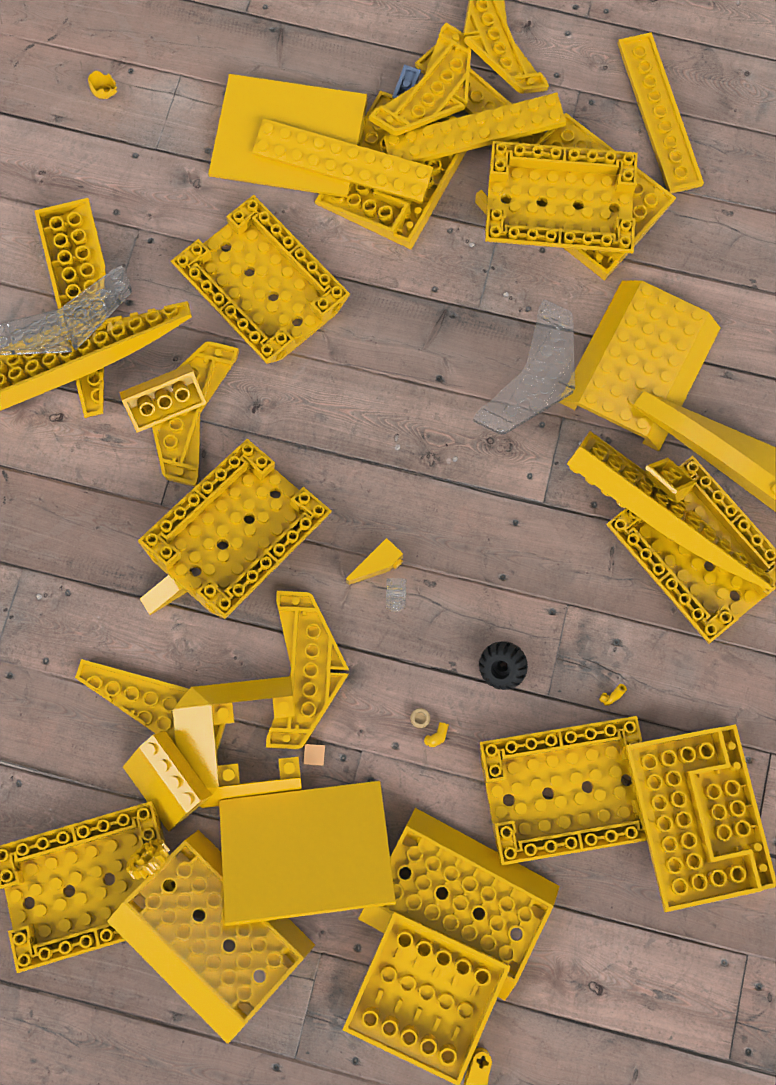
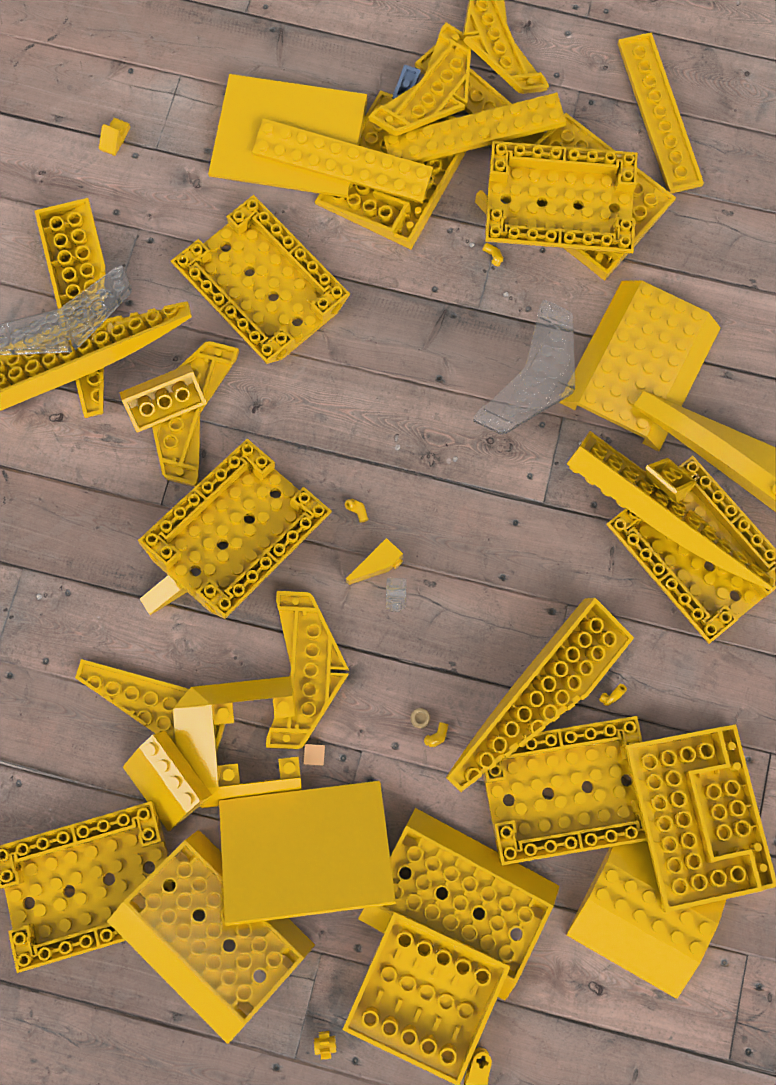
(102, 85): yellow hair -> none
(113, 136): none -> yellow slope
(147, 859): yellow gear -> none
(325, 1045): none -> yellow gear
(358, 508): none -> yellow arm
(495, 252): none -> yellow arm
(499, 676): black wheel -> none
(549, 686): none -> yellow wedge
(628, 925): none -> yellow slope

